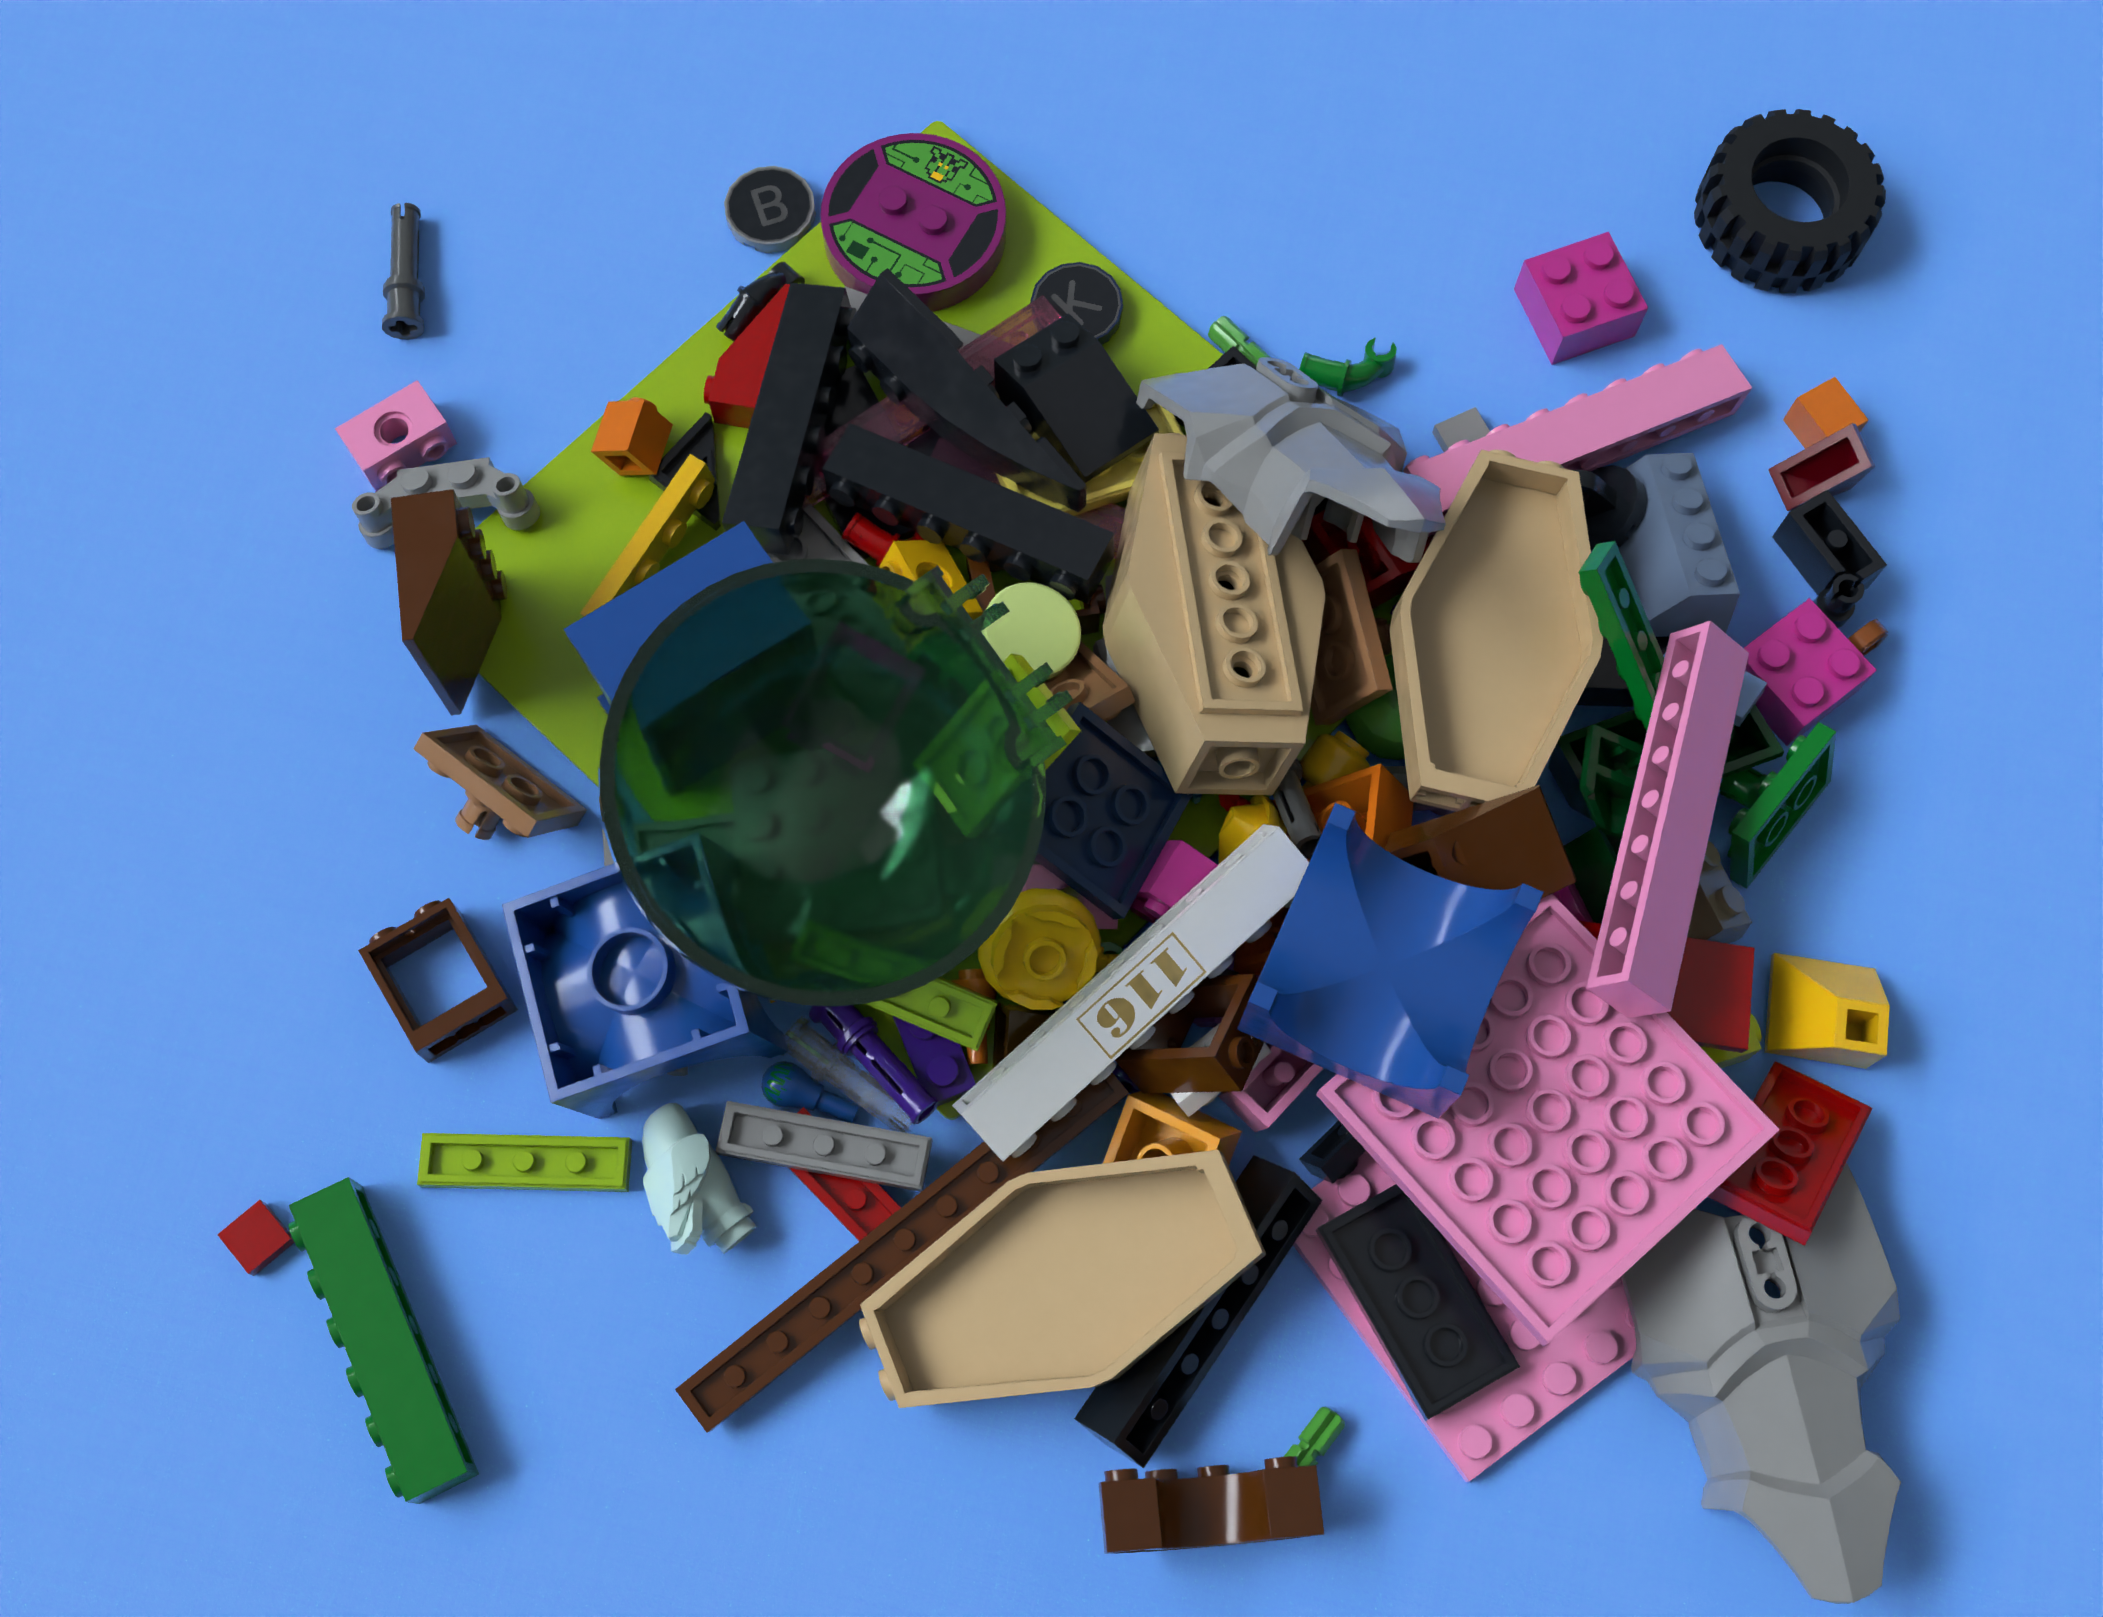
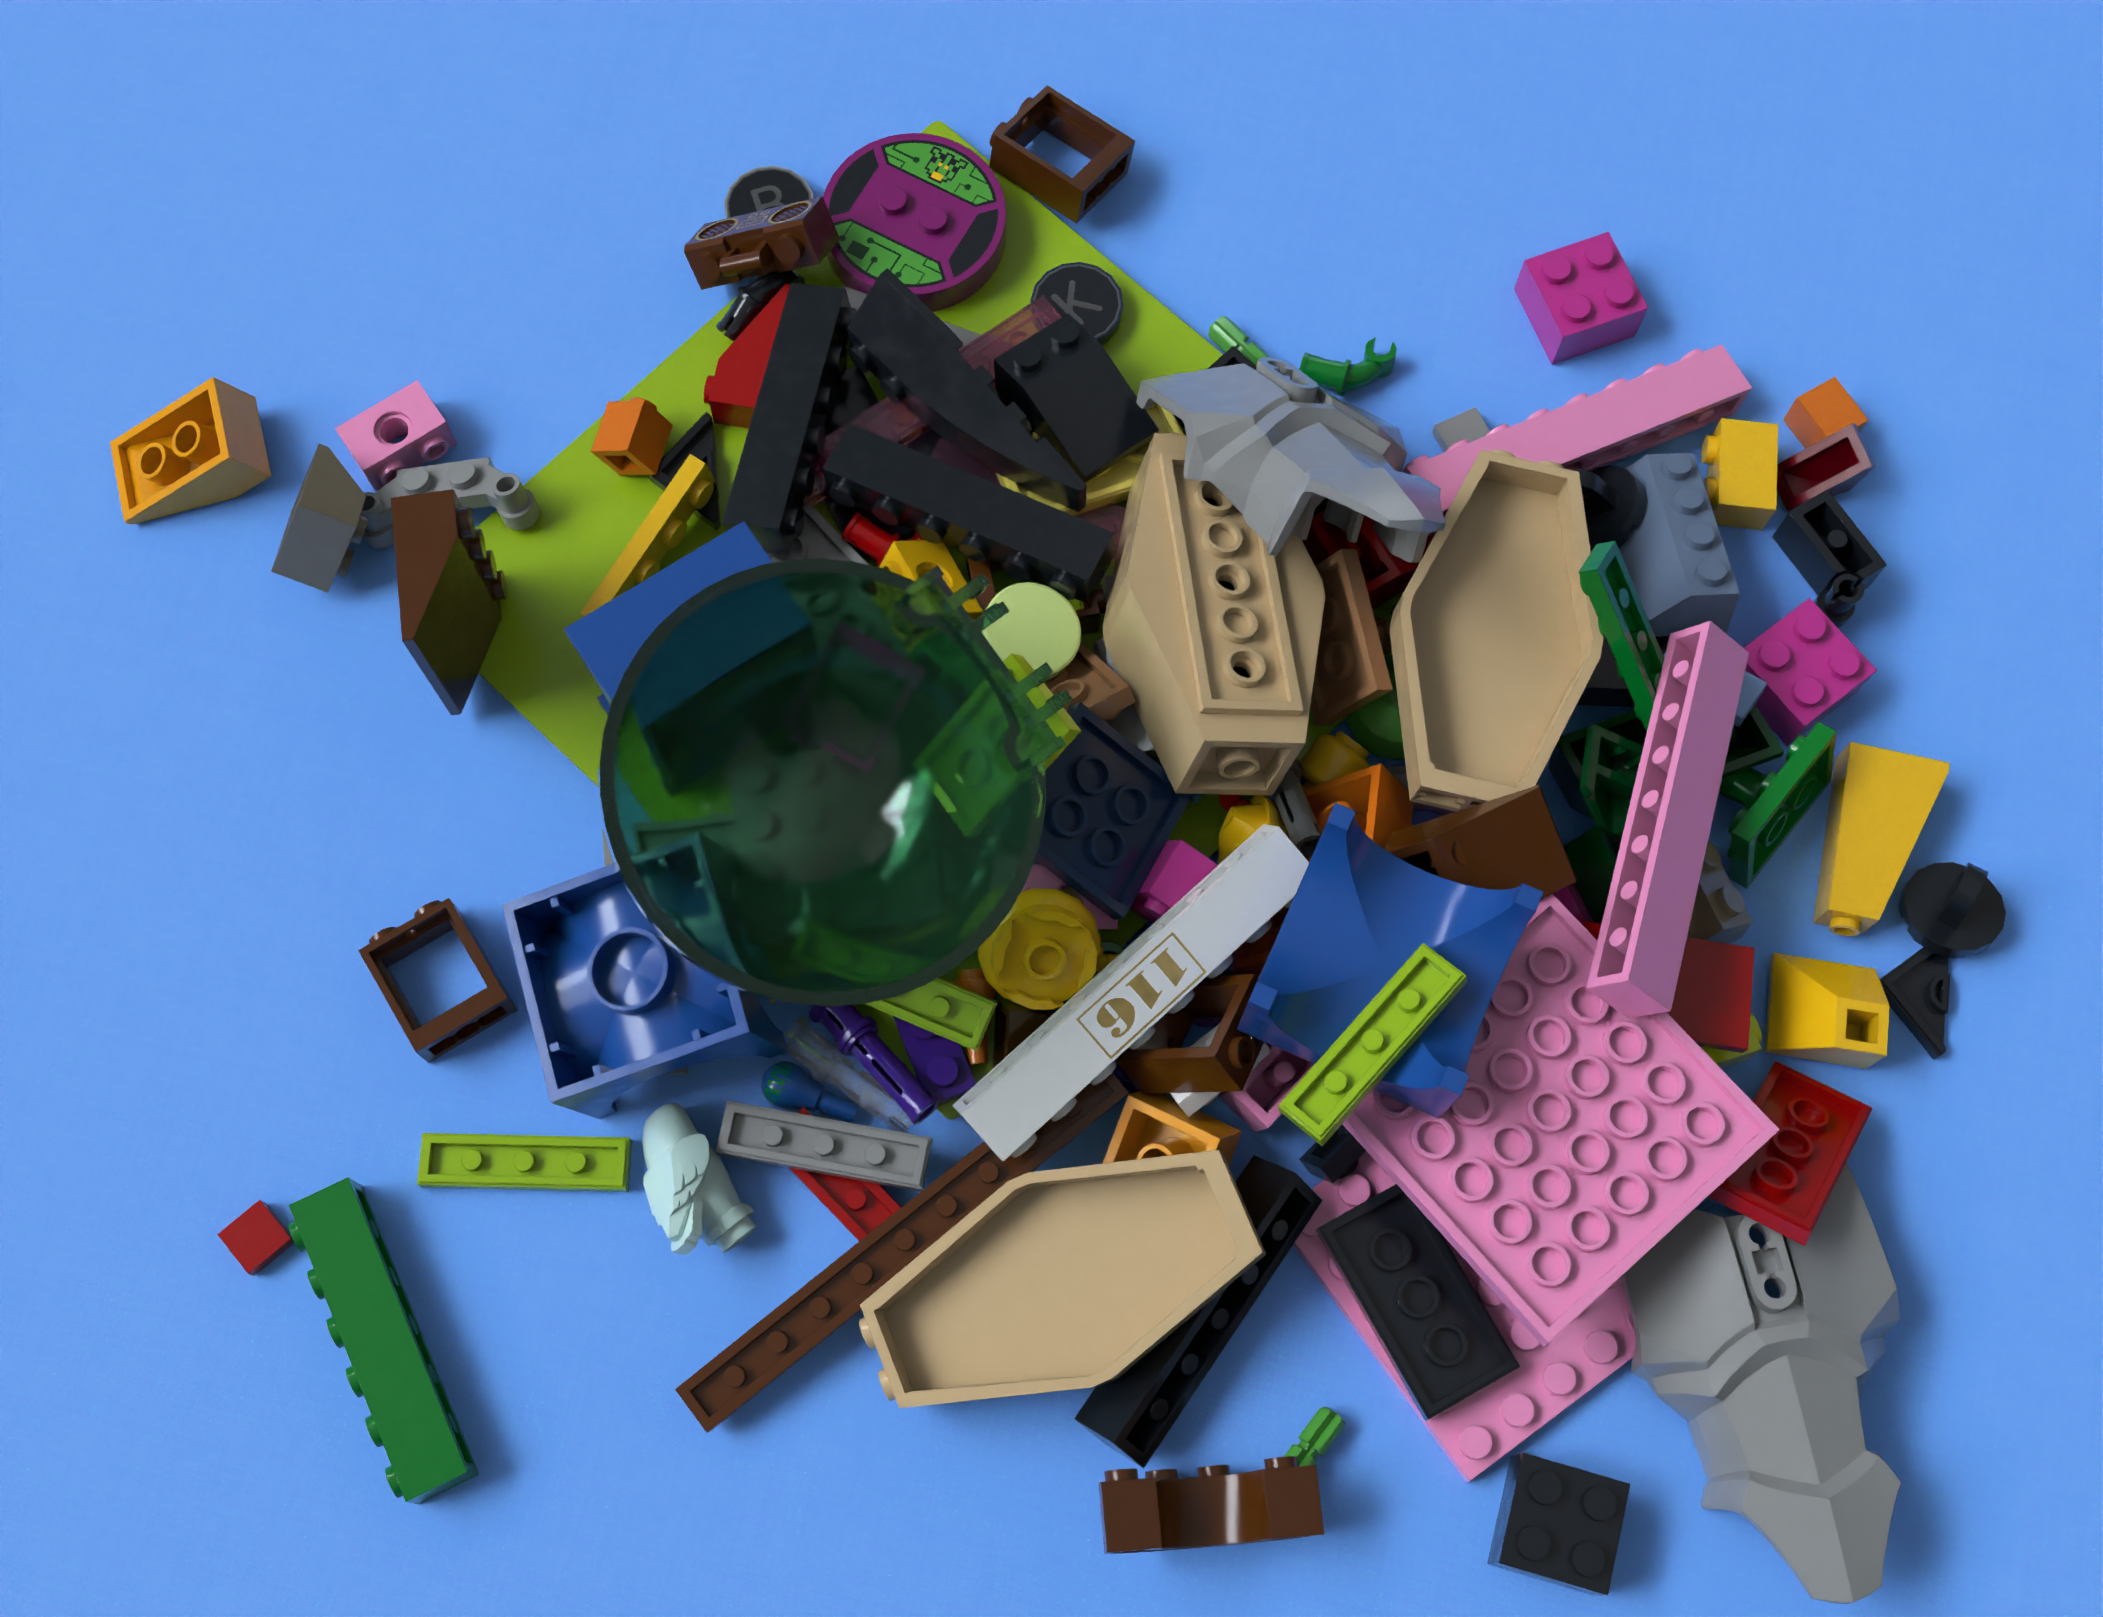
(191, 453): none -> light orange slope
(322, 524): none -> dark tan slope
(403, 288): dark grey pin -> none
(497, 784): medium nougat plate -> none
(761, 243): none -> reddish brown piece
(1078, 128): none -> reddish brown window
(1372, 1044): none -> lime tile
(1559, 1524): none -> black brick
(1742, 472): none -> yellow brick
(1805, 154): black tyre -> none
(1869, 636): dark orange tile -> none
(1870, 831): none -> yellow slope
(1920, 997): none -> black tile
(1952, 909): none -> black tile

